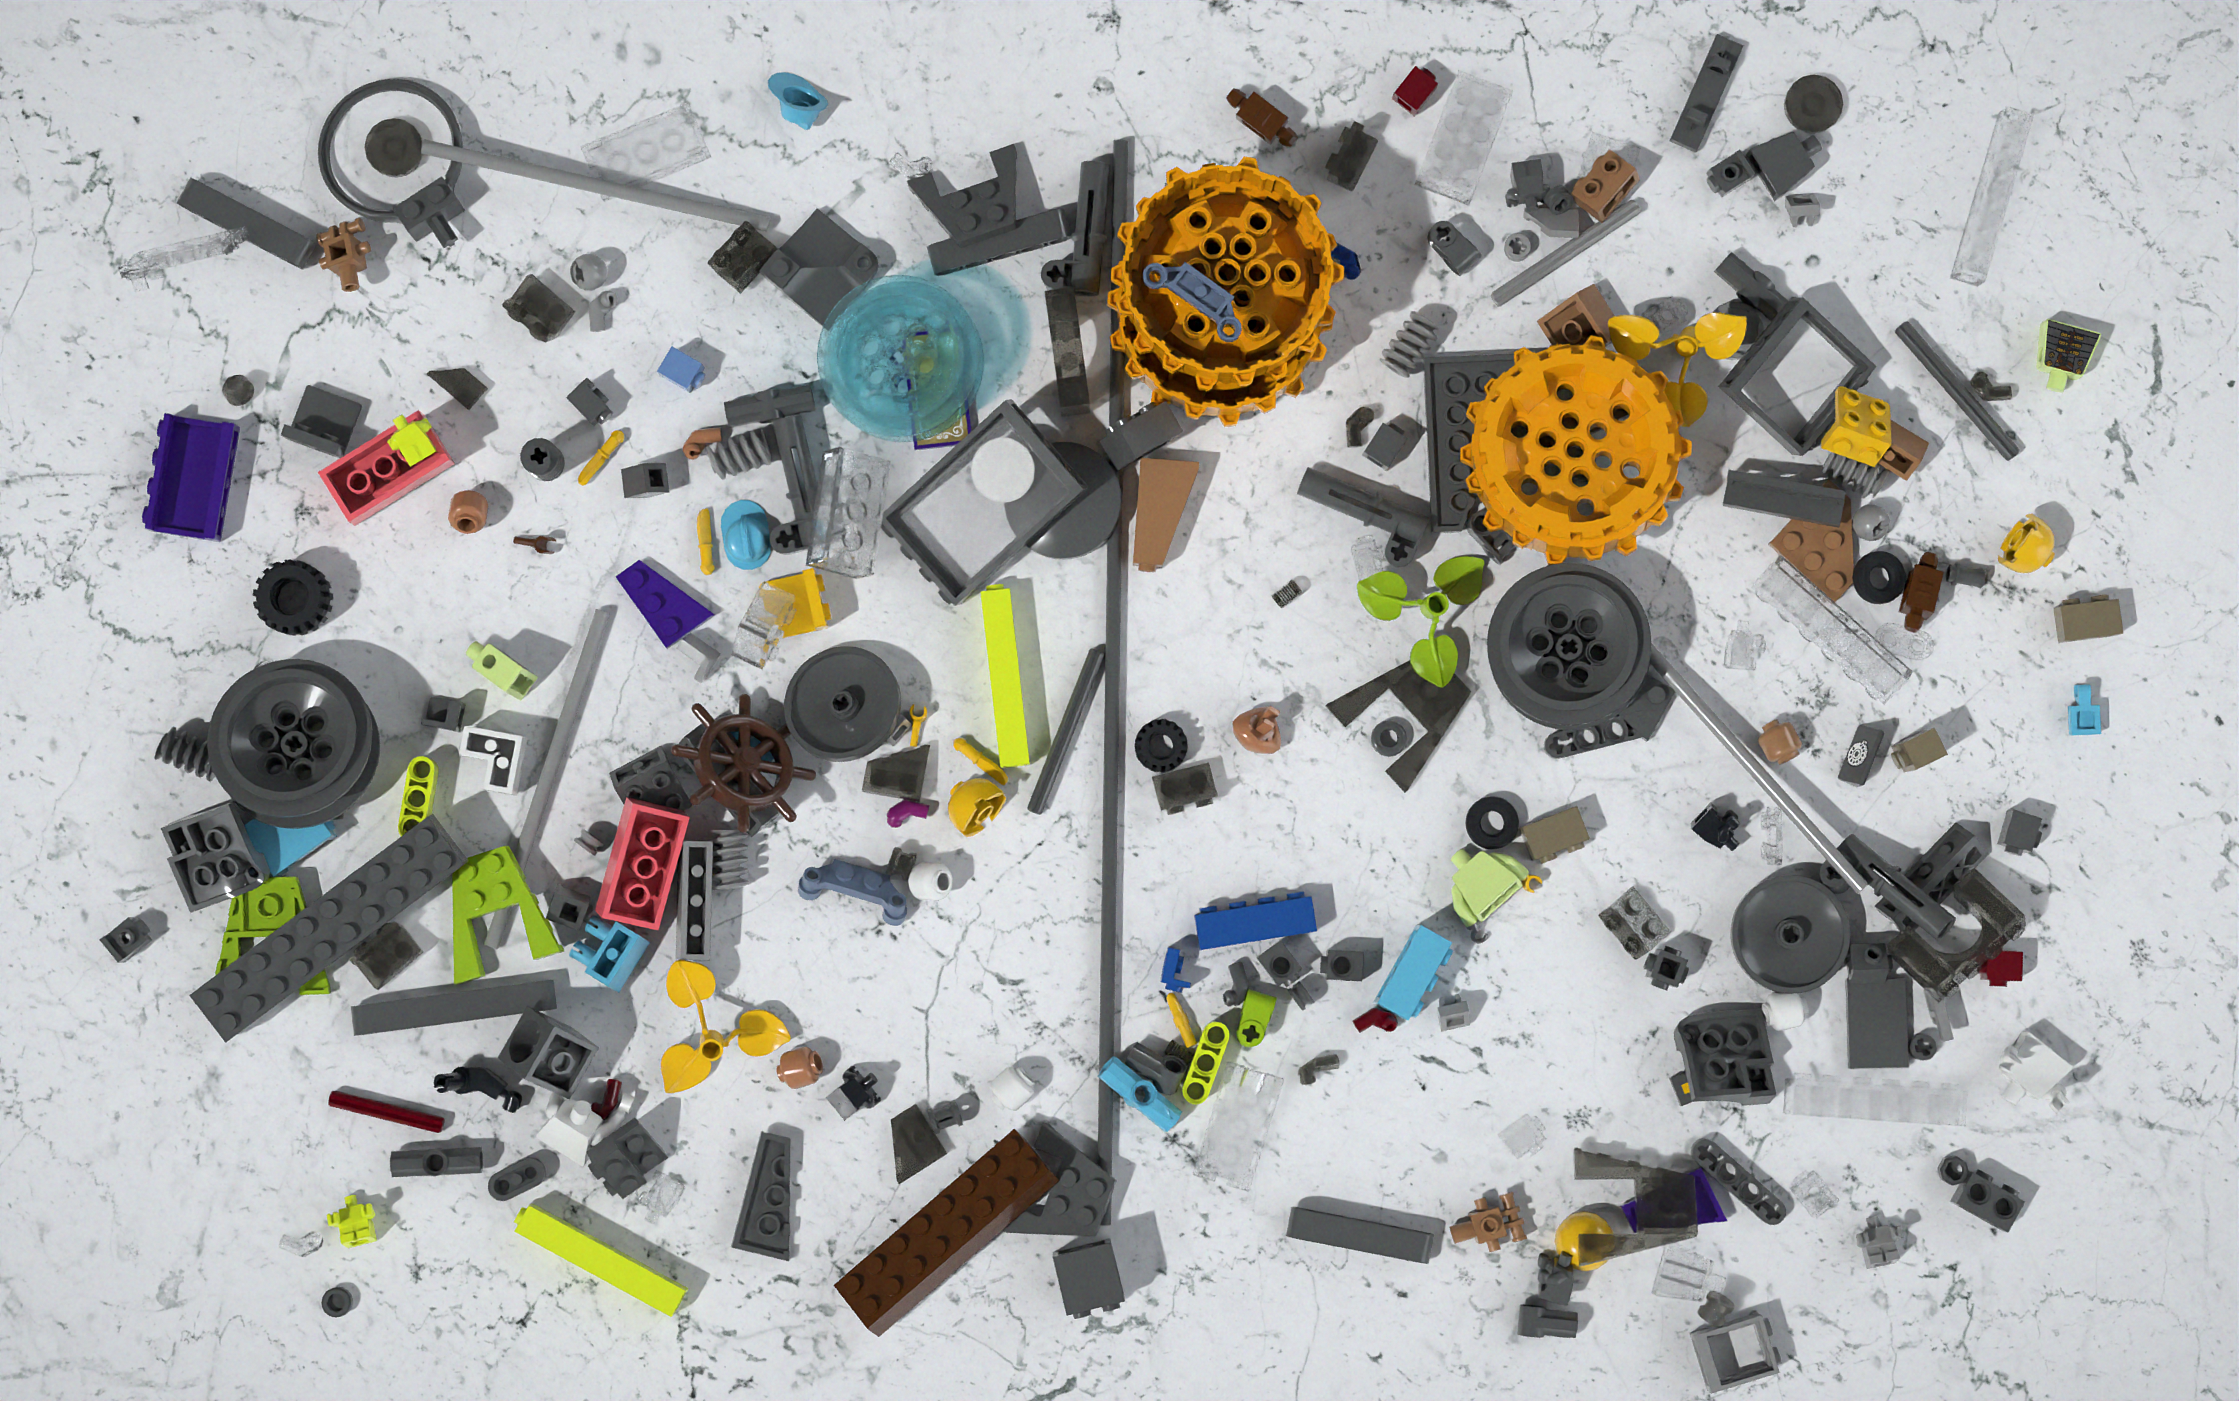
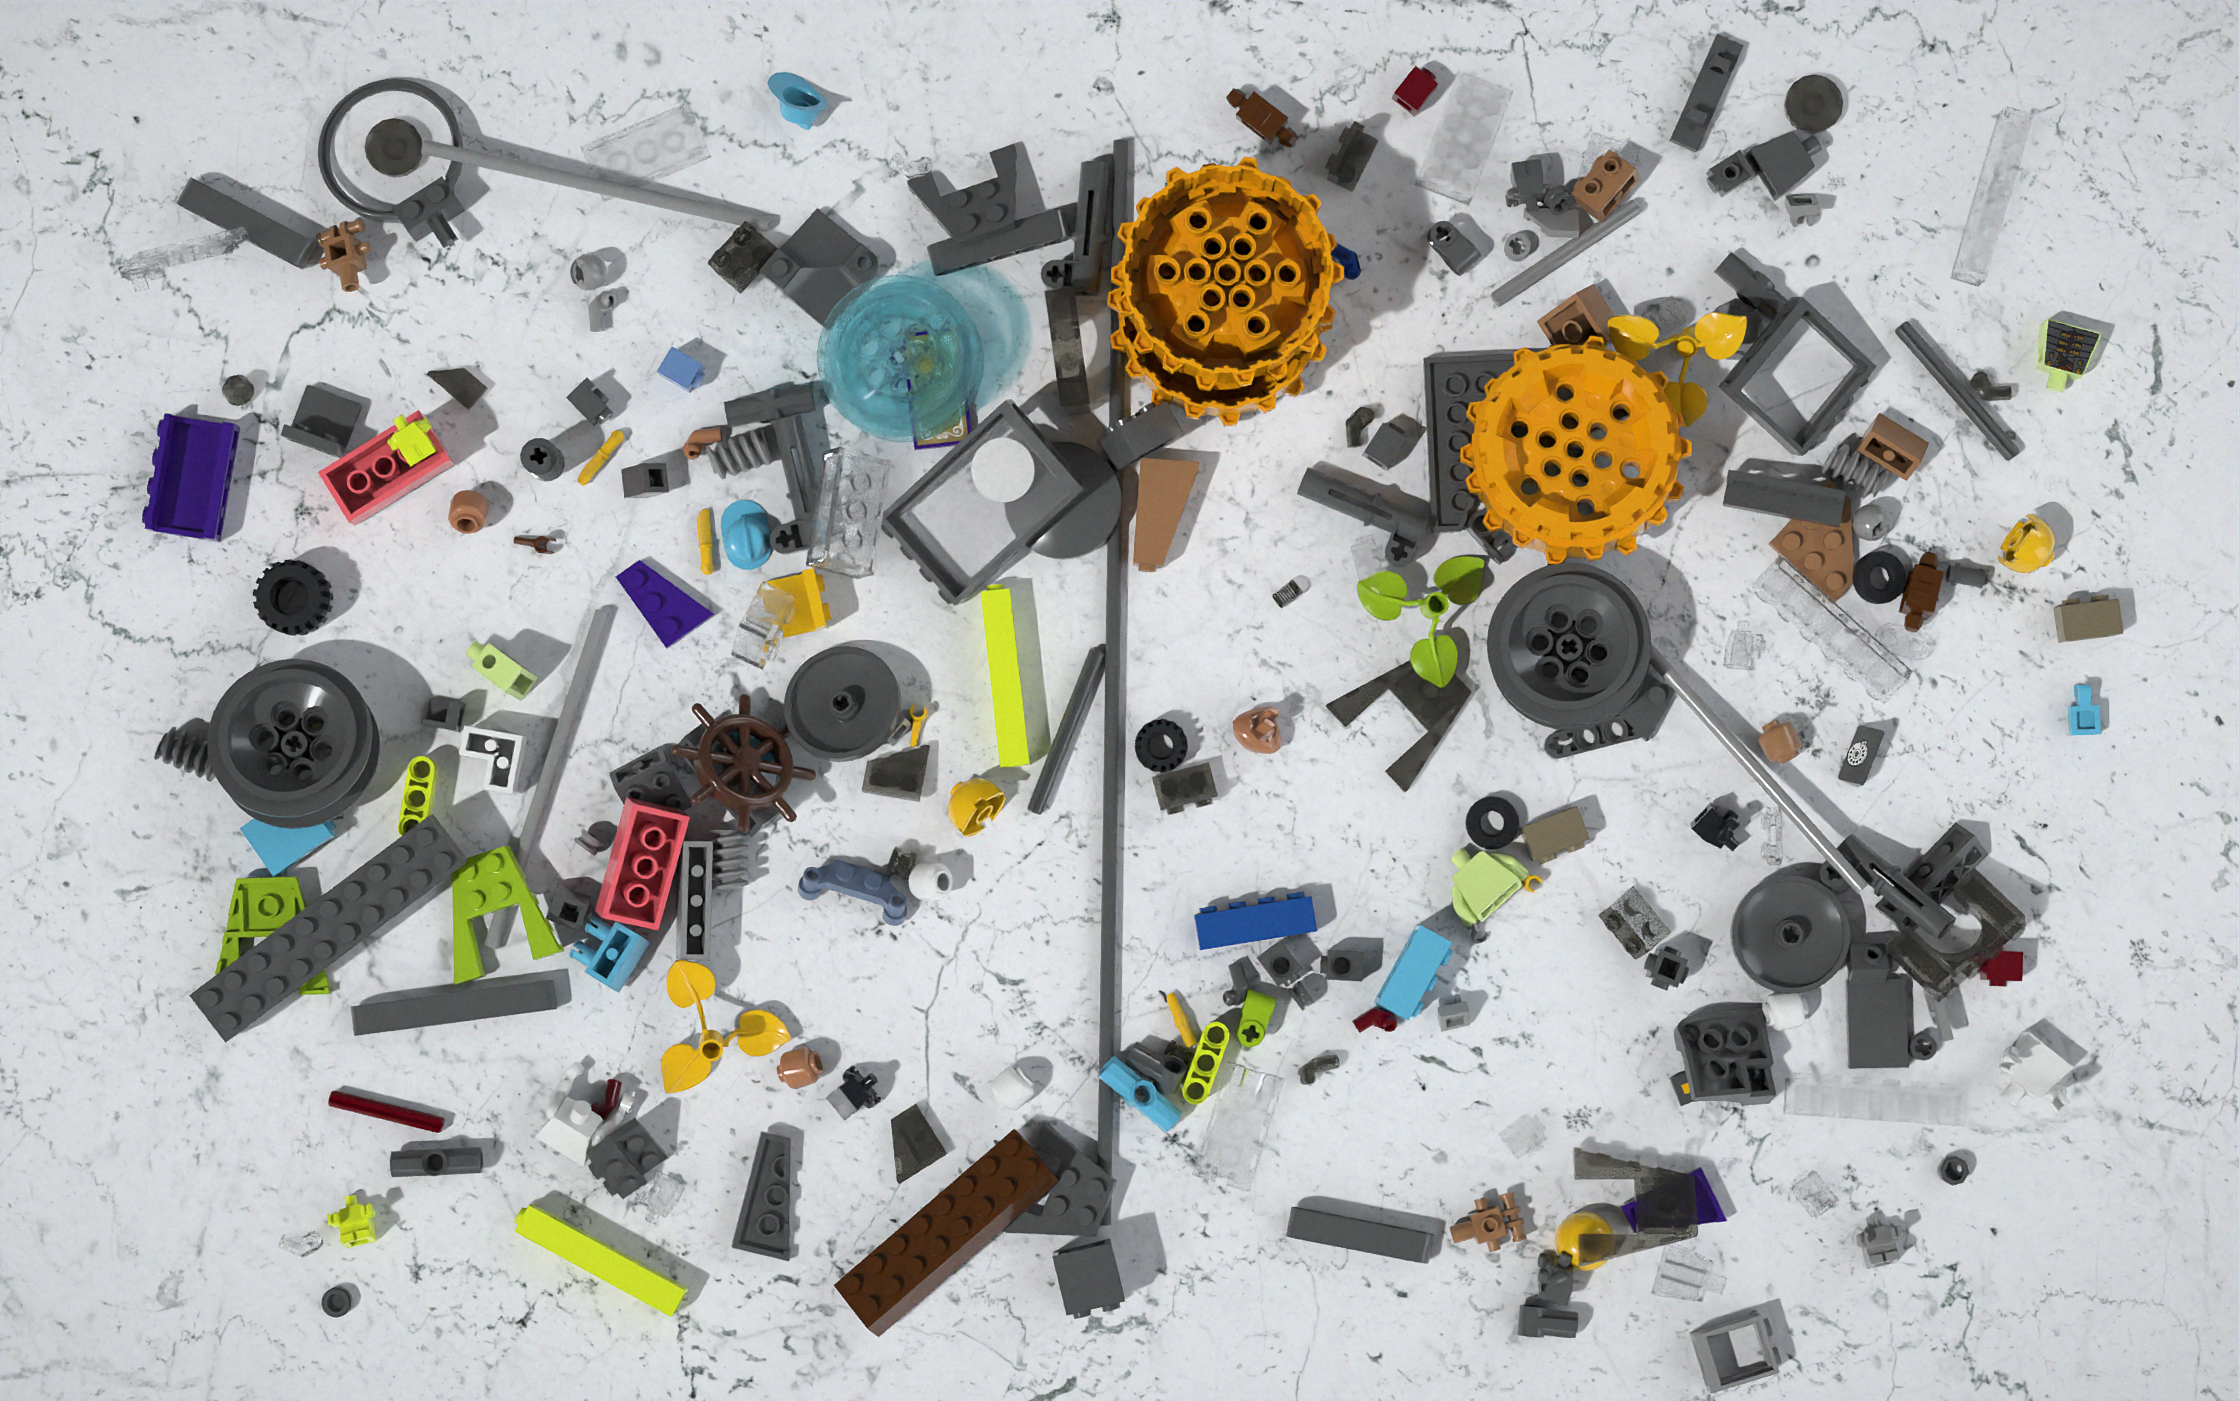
(139, 938): dark grey brick -> none
(213, 857): dark grey slope -> none
(386, 954): clear smoke bracket -> none
(473, 1079): black arm -> none
(517, 1179): dark grey plate -> none
(538, 309): clear smoke bracket -> none
(548, 1052): dark grey brick -> none
(700, 653): light grey tile -> none
(904, 809): magenta arm -> none
(945, 1117): dark grey bush -> none
(982, 761): yellow piece -> none
(1173, 964): blue bracket -> none
(1199, 293): sand blue plate -> none
(1401, 738): dark grey piece -> none
(1409, 344): light grey piece -> none
(1715, 1308): clear smoke wheel -> none
(1736, 1184): dark grey beam -> none
(1859, 427): yellow bracket -> none
(1918, 750): dark tan brick -> none
(1985, 1205): dark grey brick -> none
(2020, 832): dark grey brick -> none

